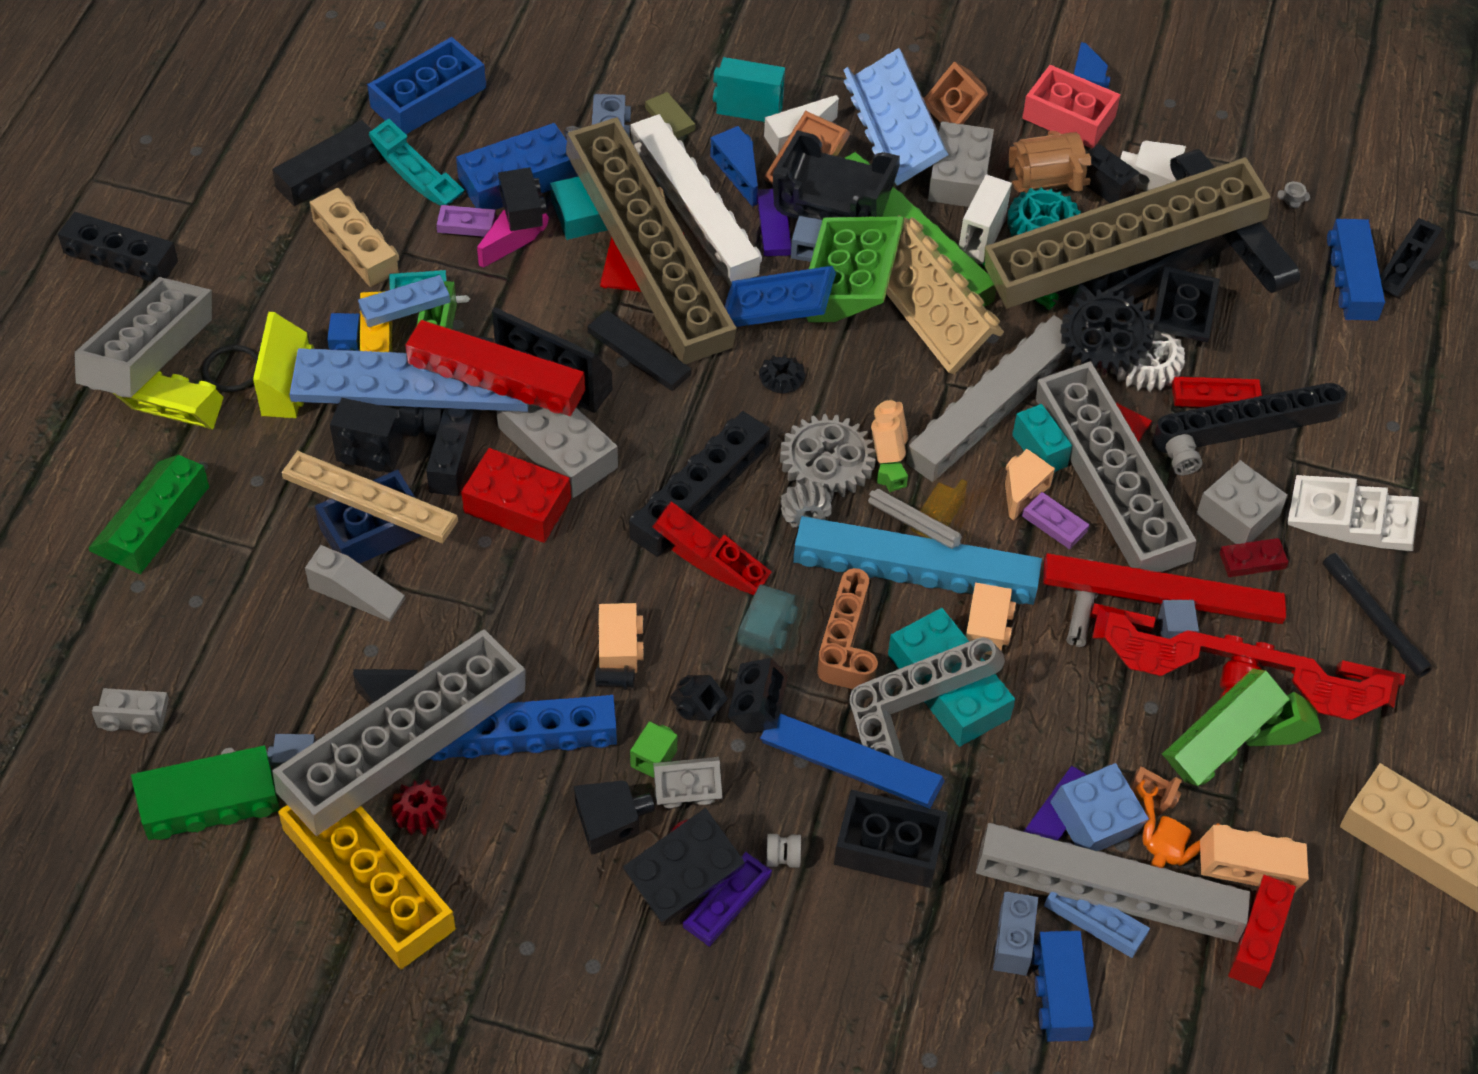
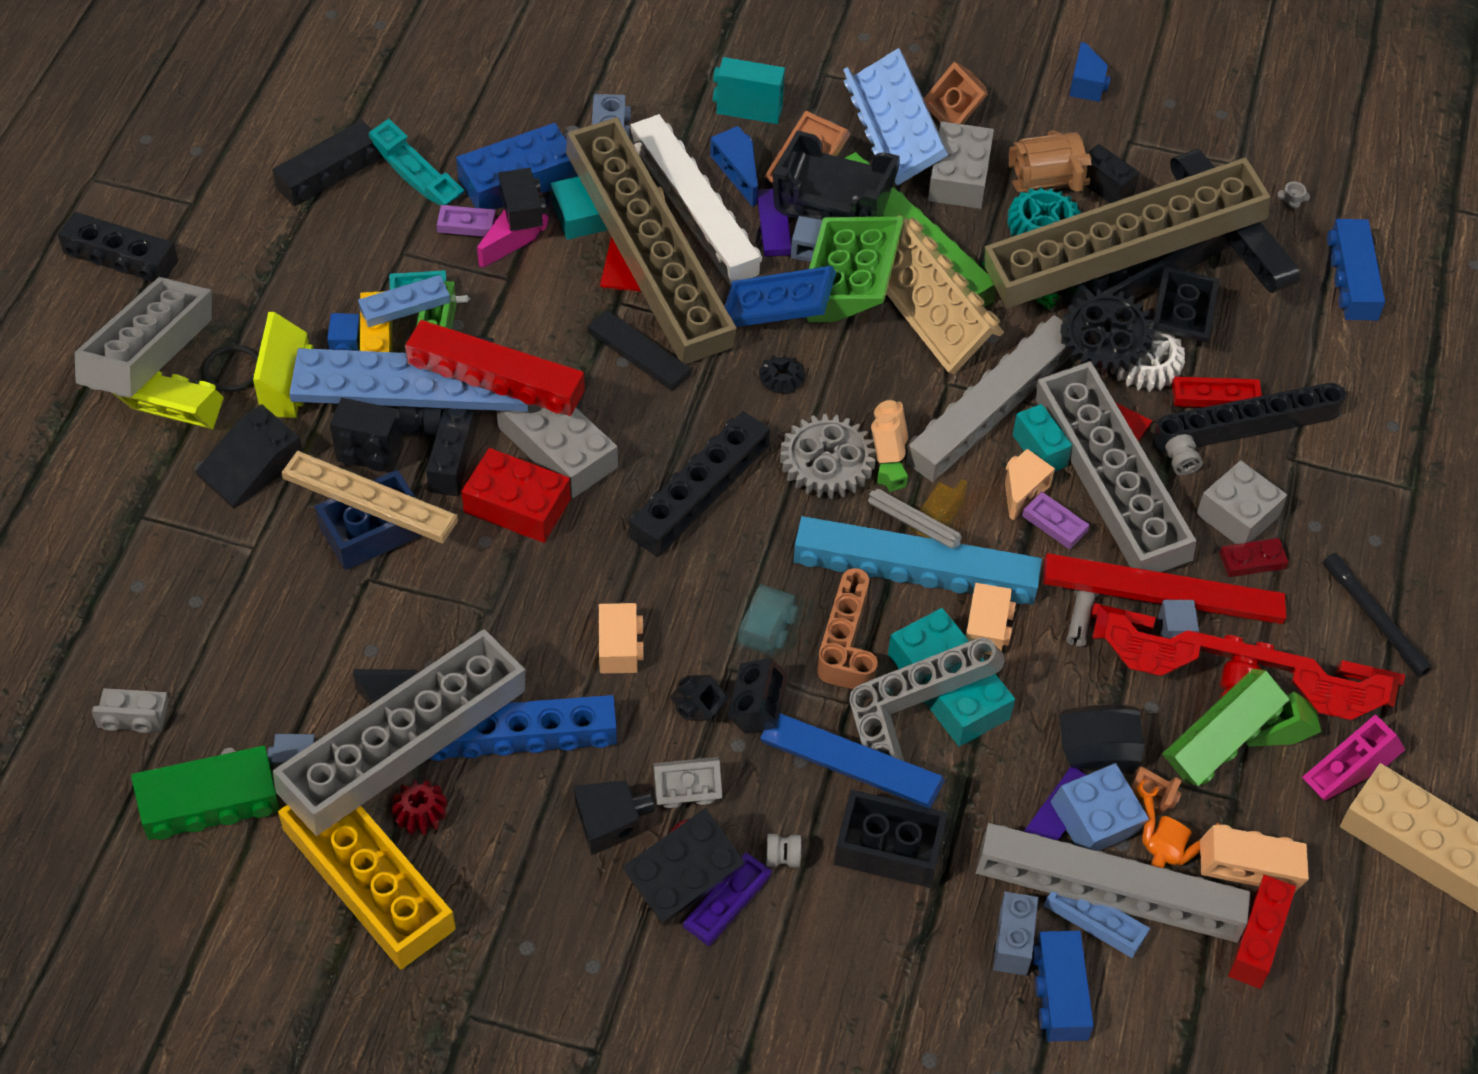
(152, 513): green slope -> none
(249, 456): none -> black slope
(352, 584): light grey slope -> none
(354, 237): tan brick -> none
(427, 85): blue brick -> none
(530, 339): black slope -> none
(615, 677): black pin -> none
(653, 746): bright green brick -> none
(671, 114): olive tile -> none
(713, 555): red slope -> none
(780, 125): white slope -> none
(806, 501): light grey gear -> none
(985, 217): white brick -> none
(1071, 104): coral brick -> none
(1102, 736): none -> black slope
(1153, 163): white torso -> none
(1353, 512): white slope -> none
(1355, 759): none -> dark pink slope
(1413, 257): black slope -> none

